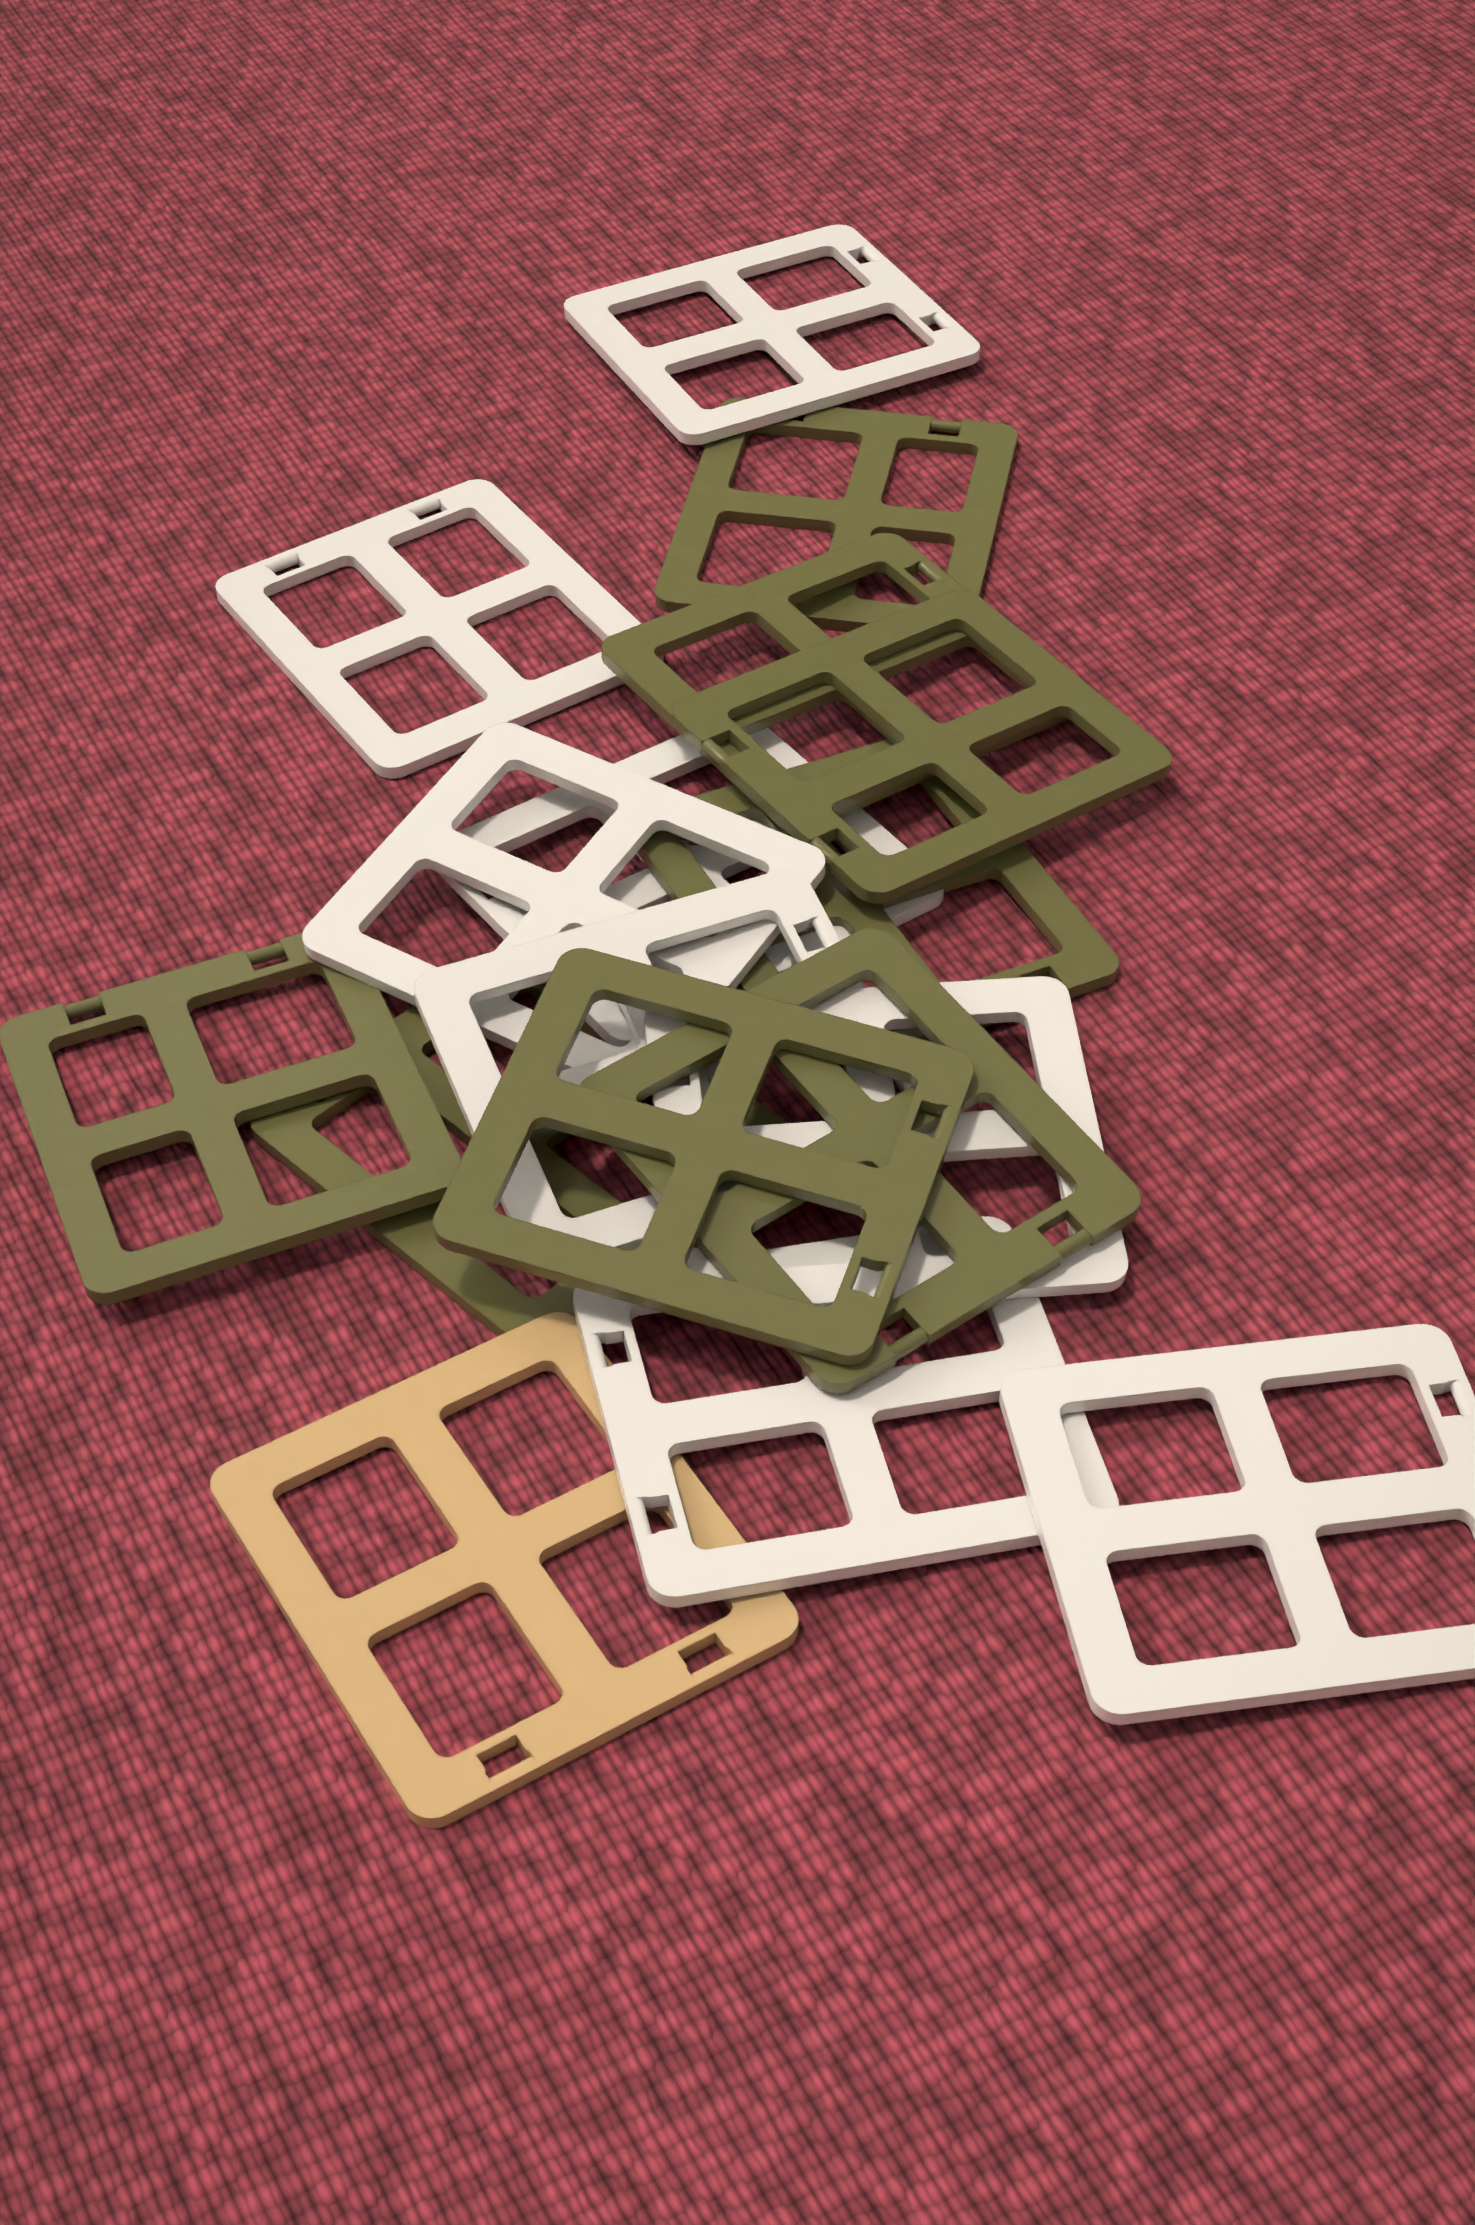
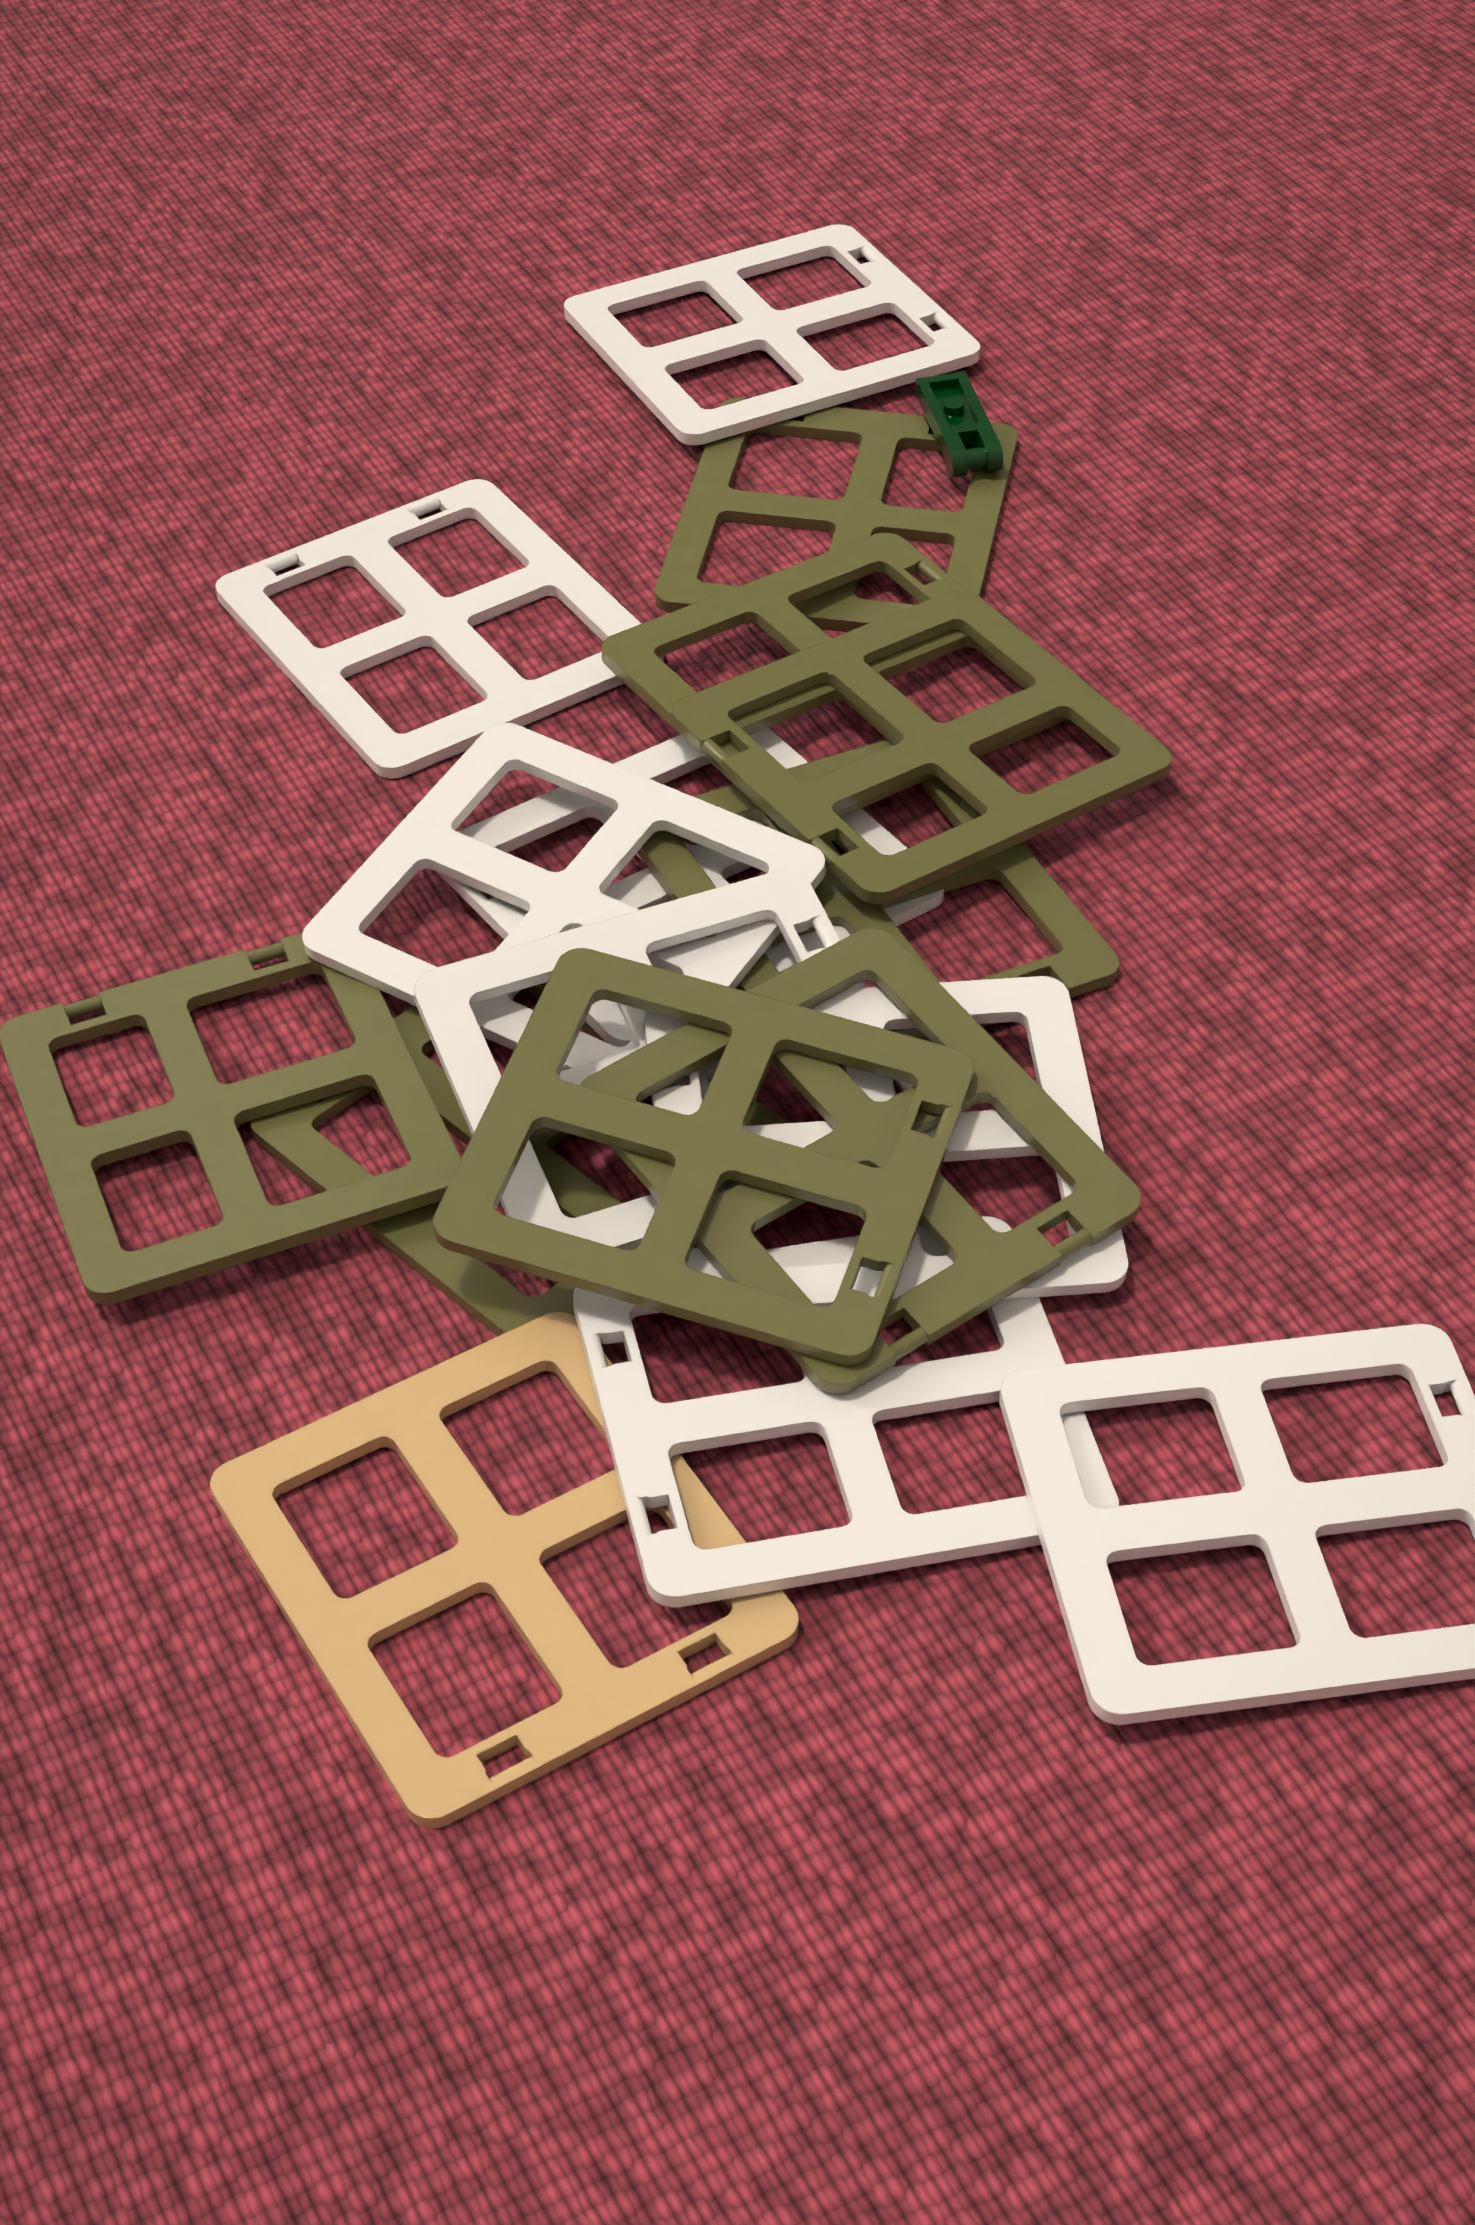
(959, 424): none -> dark green plate

